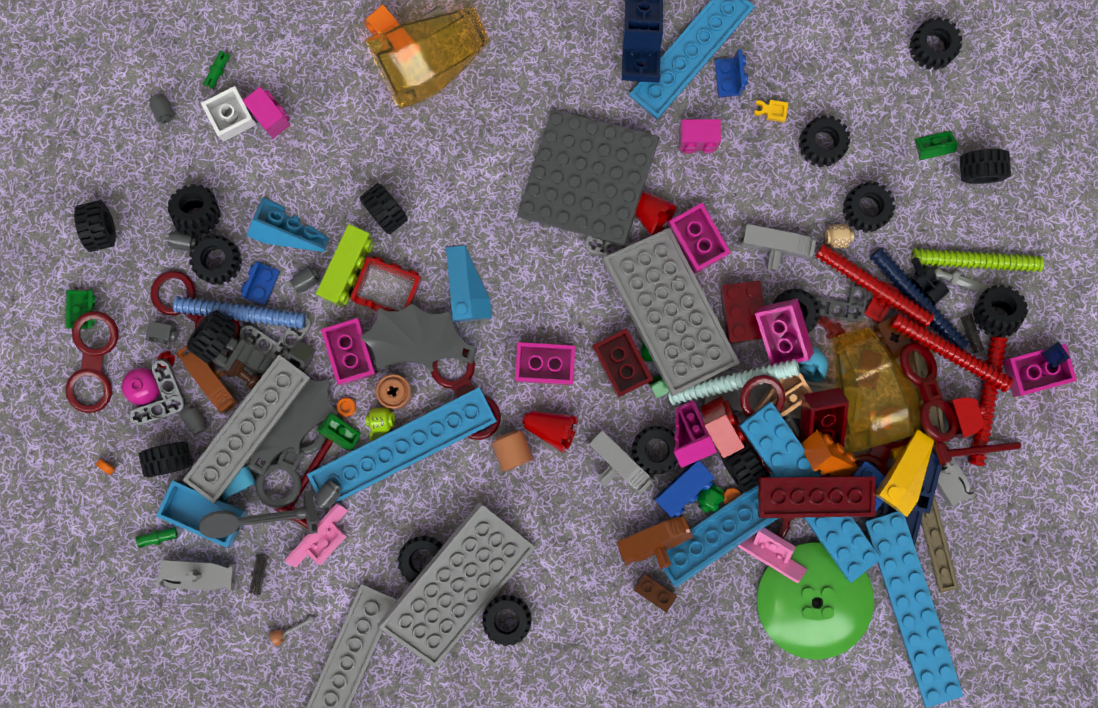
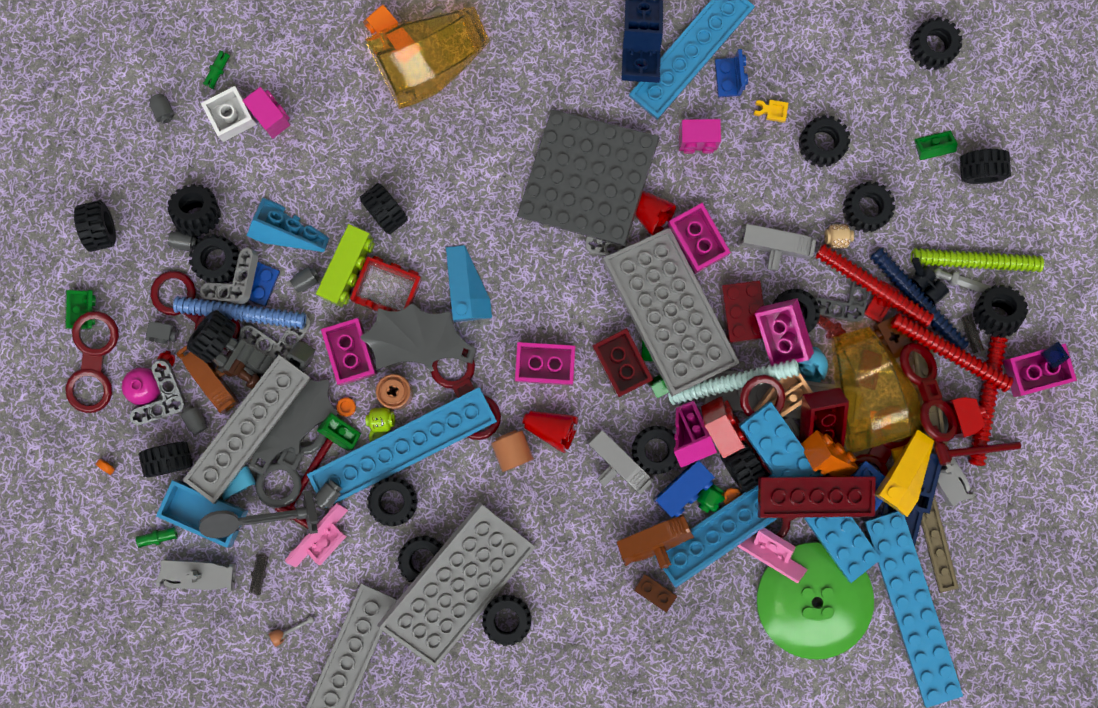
(238, 285): none -> light grey beam
(375, 503): none -> black tyre

